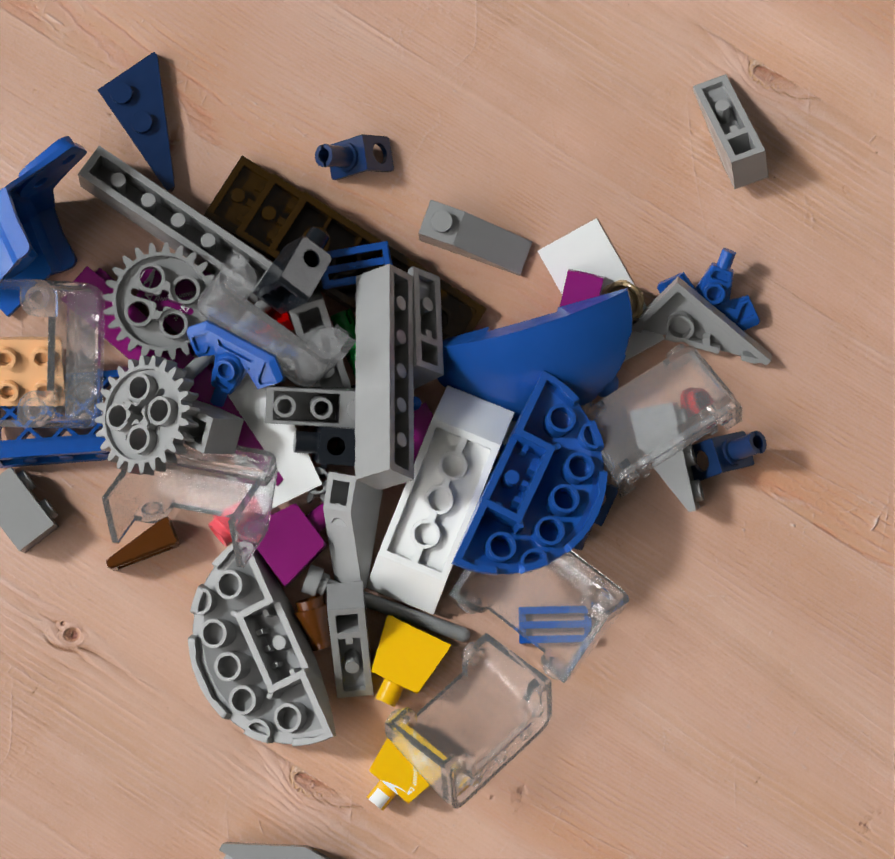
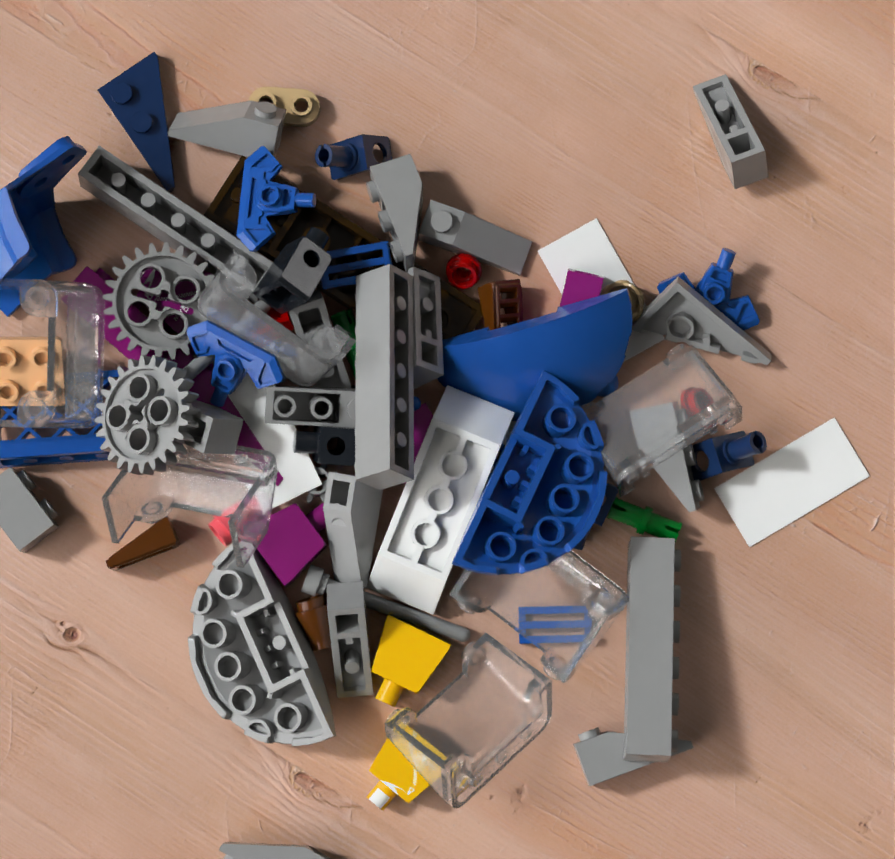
(232, 127): none -> light grey slope
(265, 199): none -> blue piece
(287, 99): none -> tan plate
(400, 197): none -> light grey slope
(460, 278): none -> red plate
(511, 302): none -> reddish brown slope
(603, 755): none -> light grey slope
(644, 519): none -> green pin
(650, 649): none -> light grey brick
(791, 482): none -> white sticker

